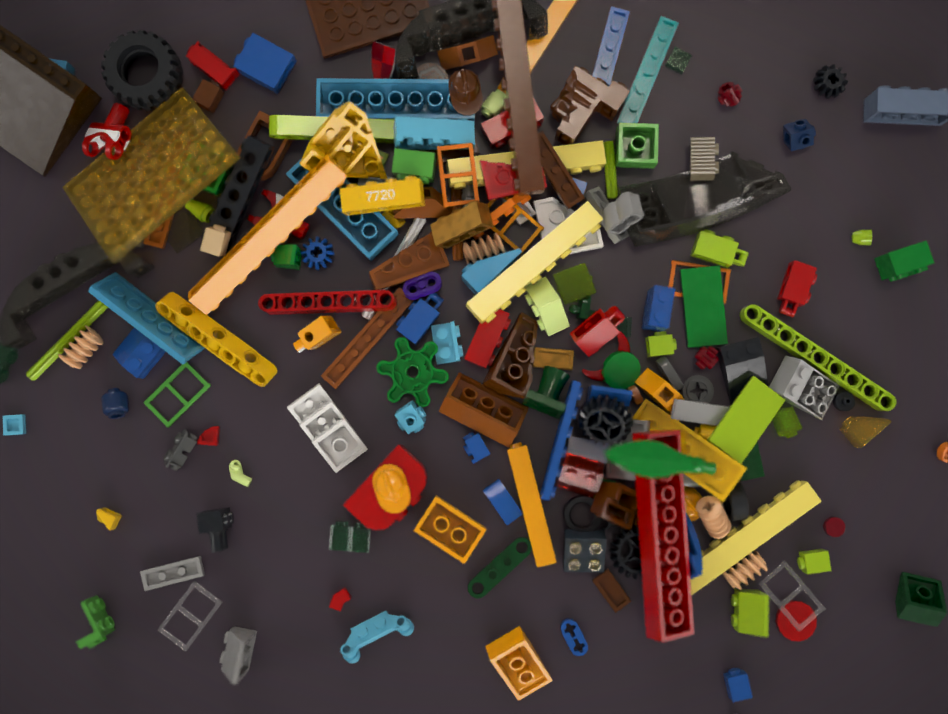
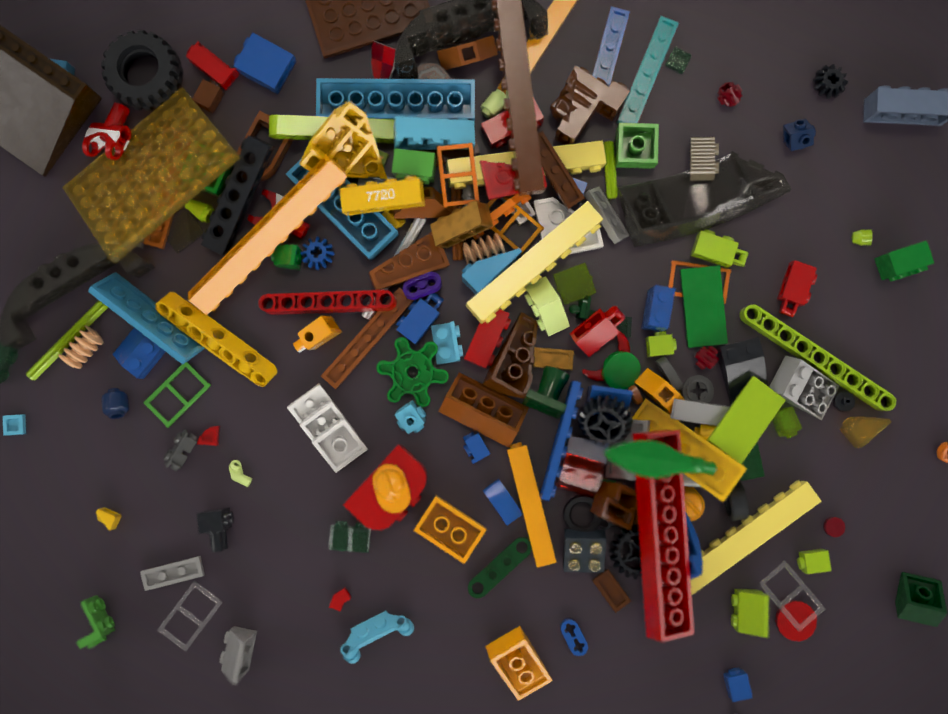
(216, 240): tan brick -> none
(465, 92): reddish brown piece -> none
(622, 213): light grey brick -> none
(713, 517): light nougat piece -> none
(745, 570): light nougat piece -> none

